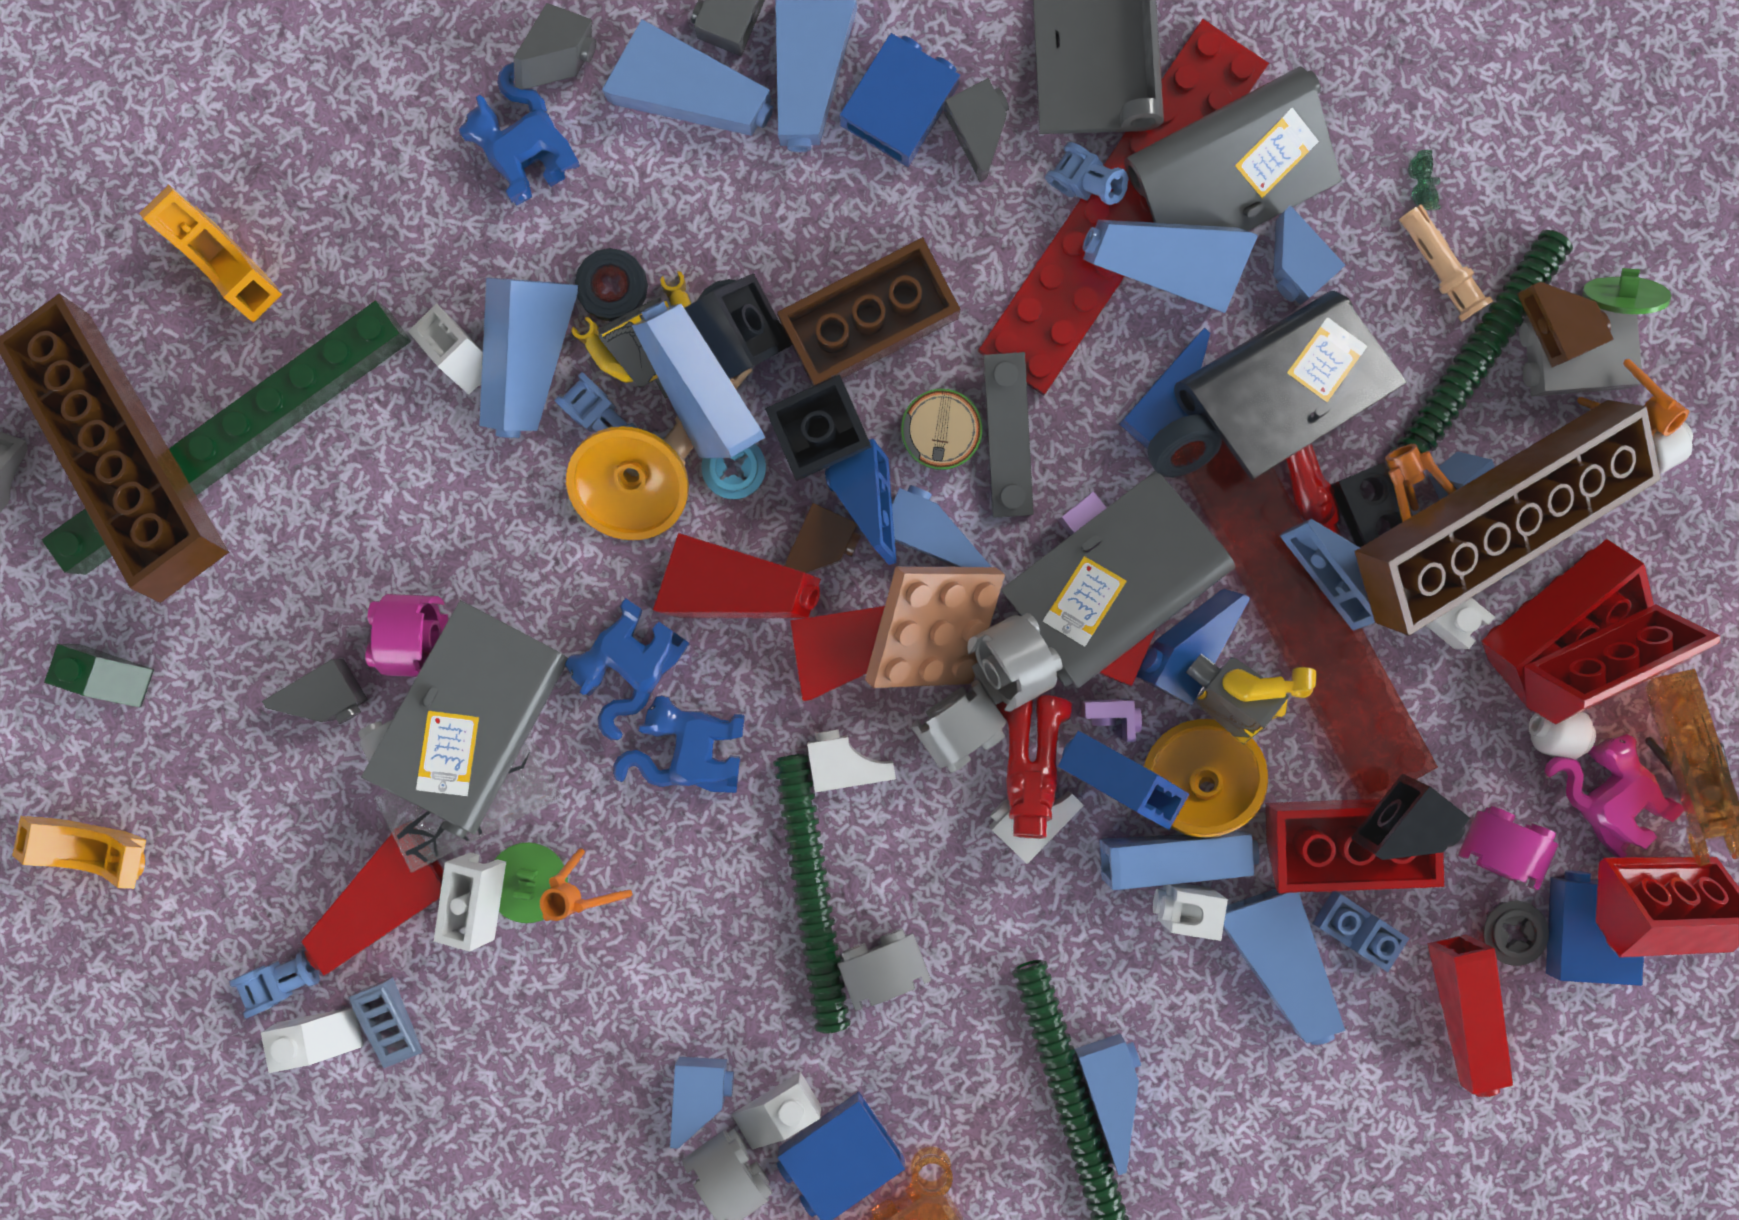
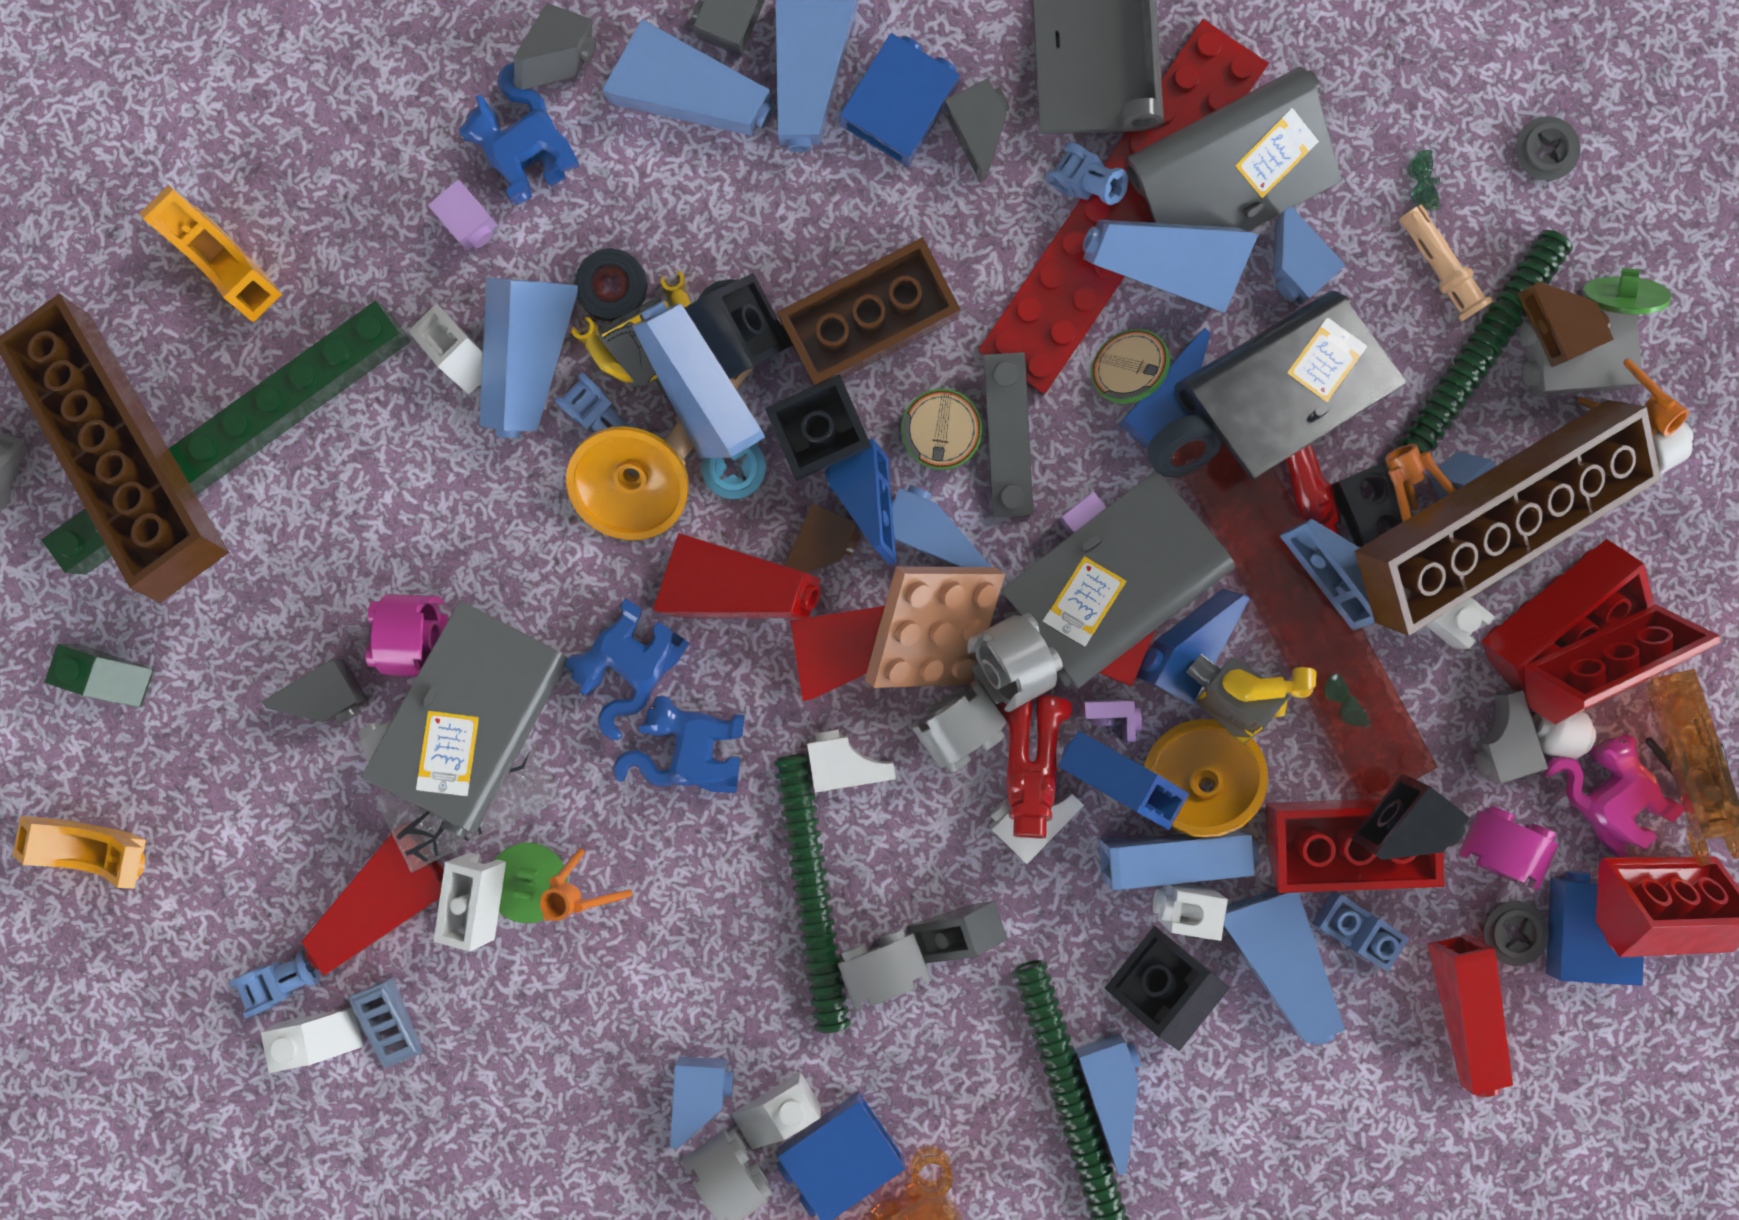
(463, 216): none -> lavender brick
(959, 933): none -> dark grey slope
(1130, 366): none -> piece
(1167, 988): none -> black slope
(1350, 711): none -> clear green piece
(1512, 744): none -> light grey arch
(1564, 155): none -> dark grey gear

